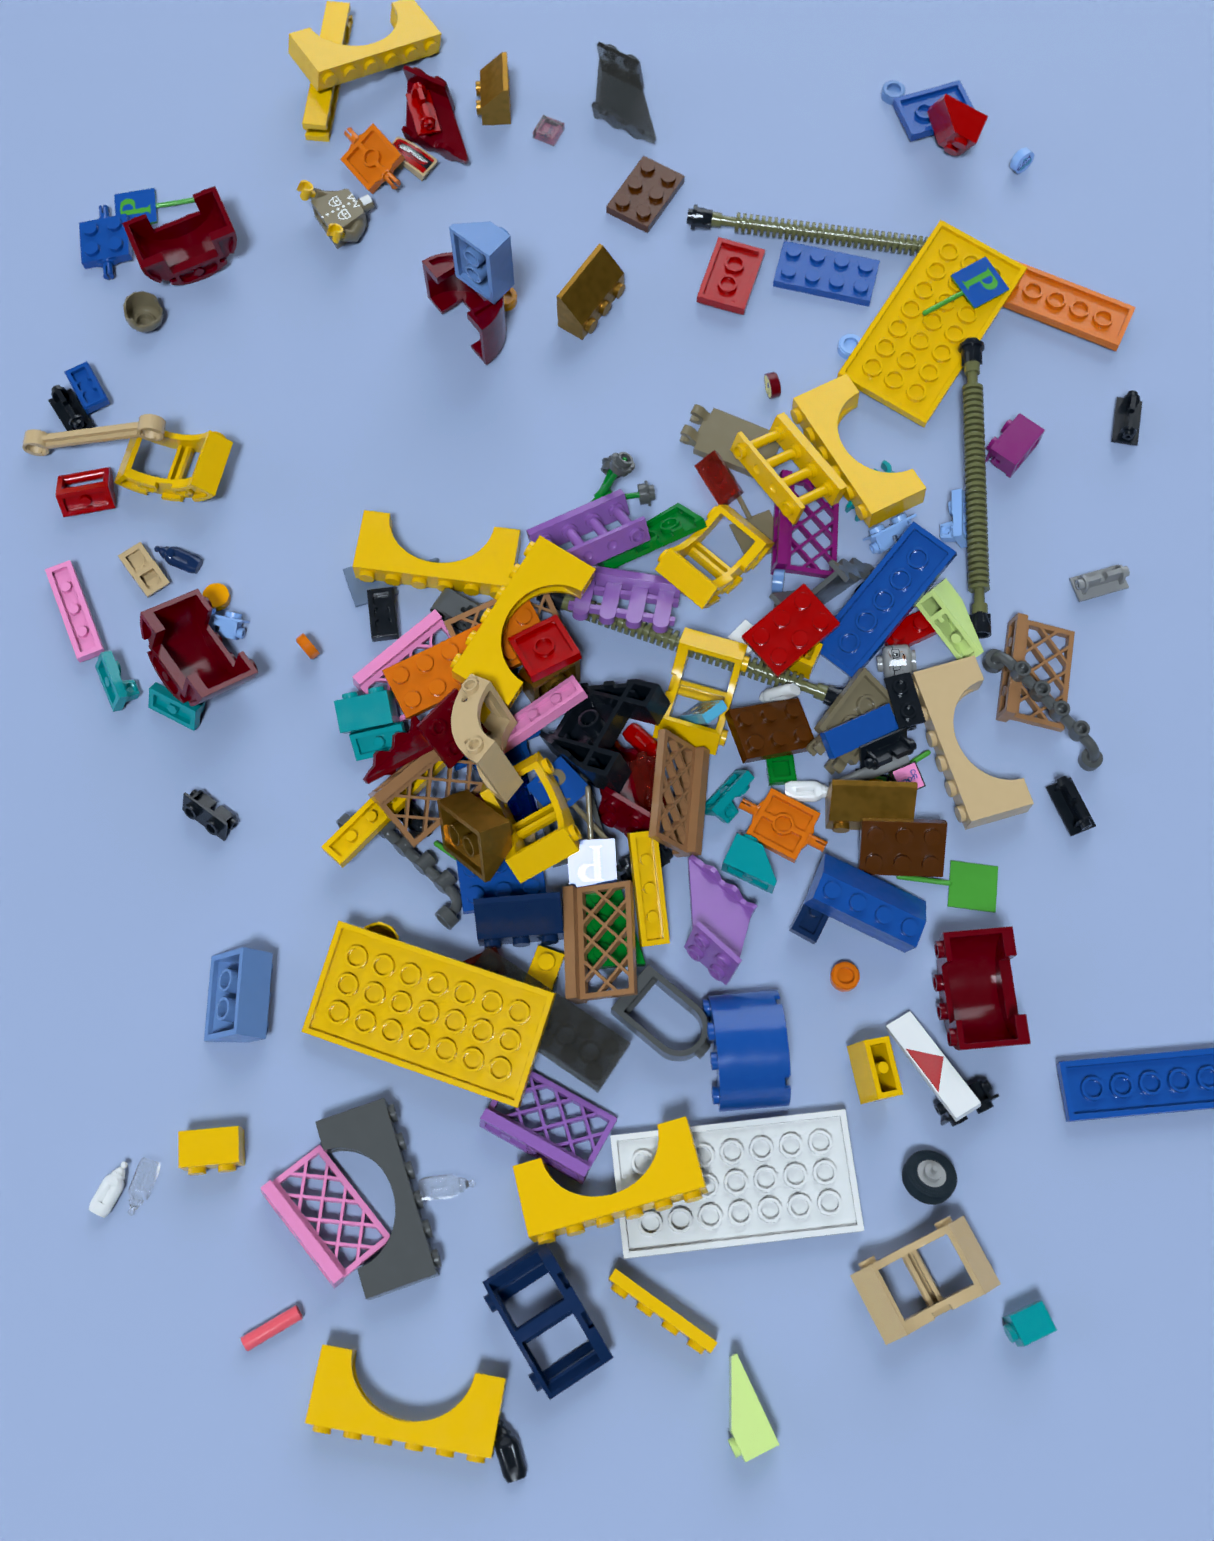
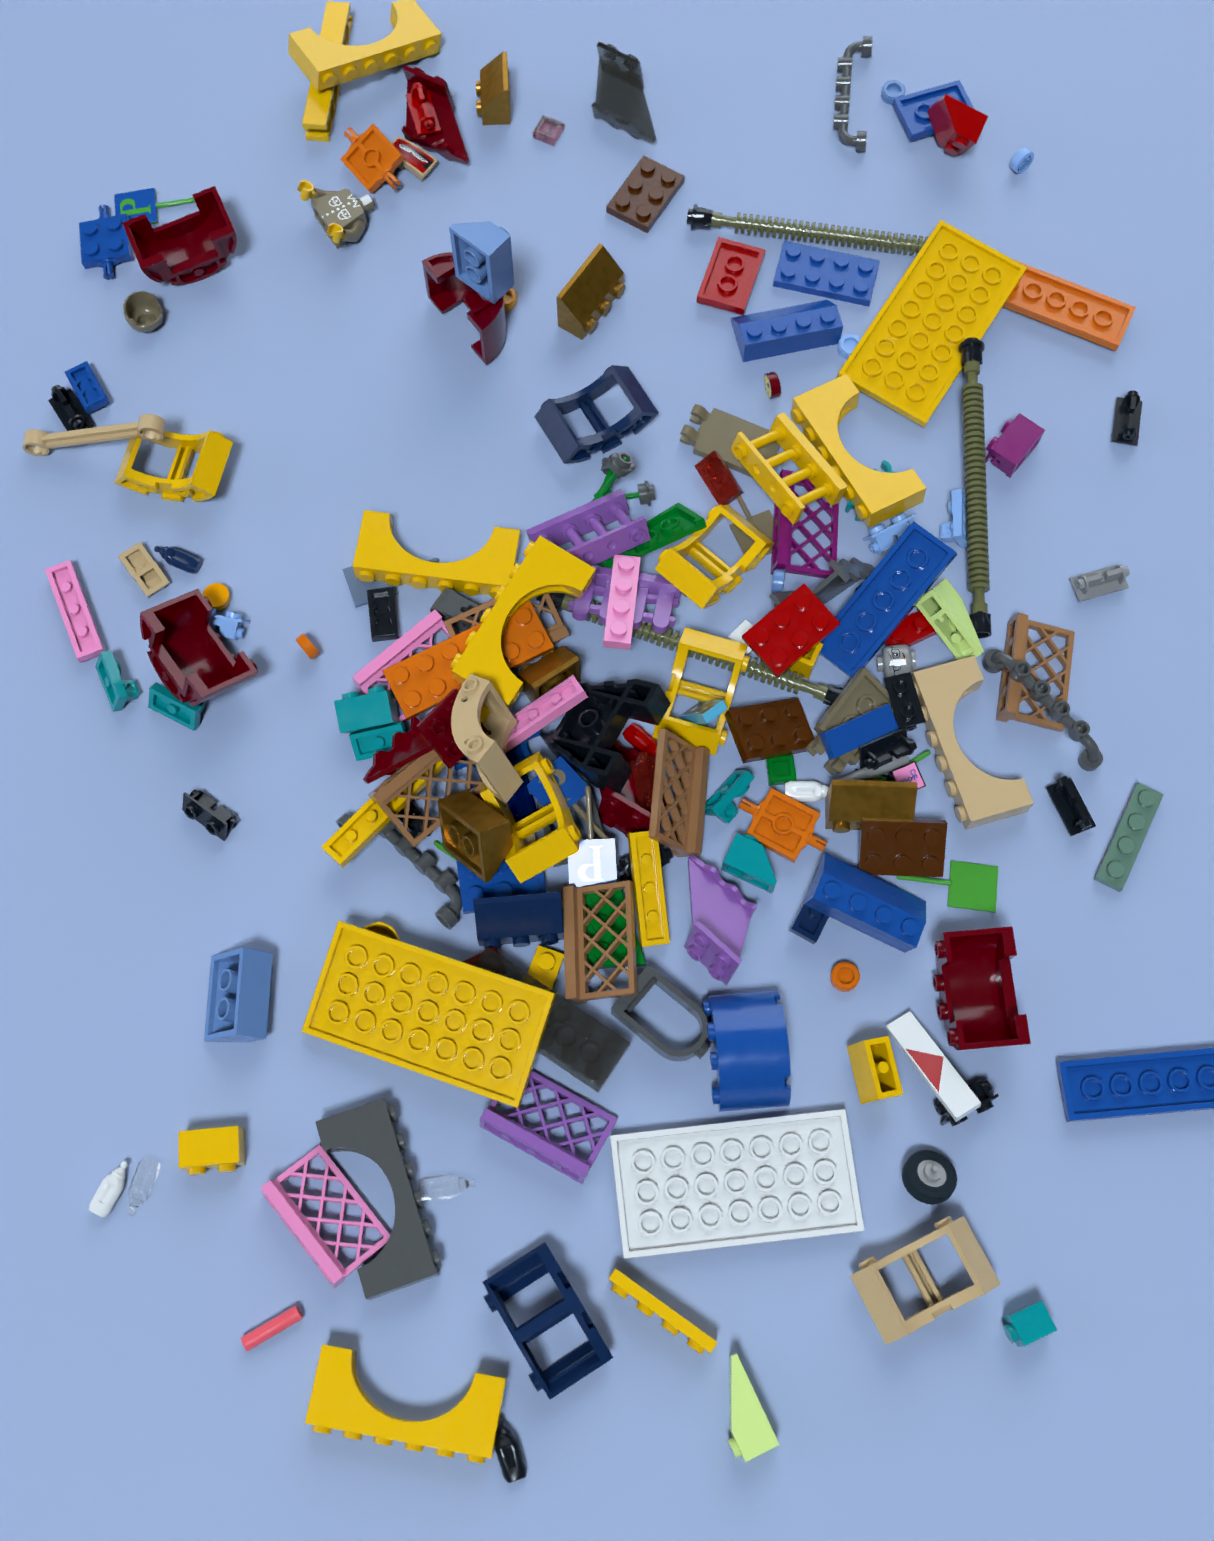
(86, 497): red tile -> none
(544, 648): red plate -> none
(607, 437): none -> dark blue window
(622, 602): none -> bright pink plate
(669, 1179): yellow arch -> none
(779, 693): white piece -> none
(787, 330): none -> blue slope
(842, 101): none -> dark grey bar
(977, 283): blue piece -> none
(1128, 837): none -> sand green plate

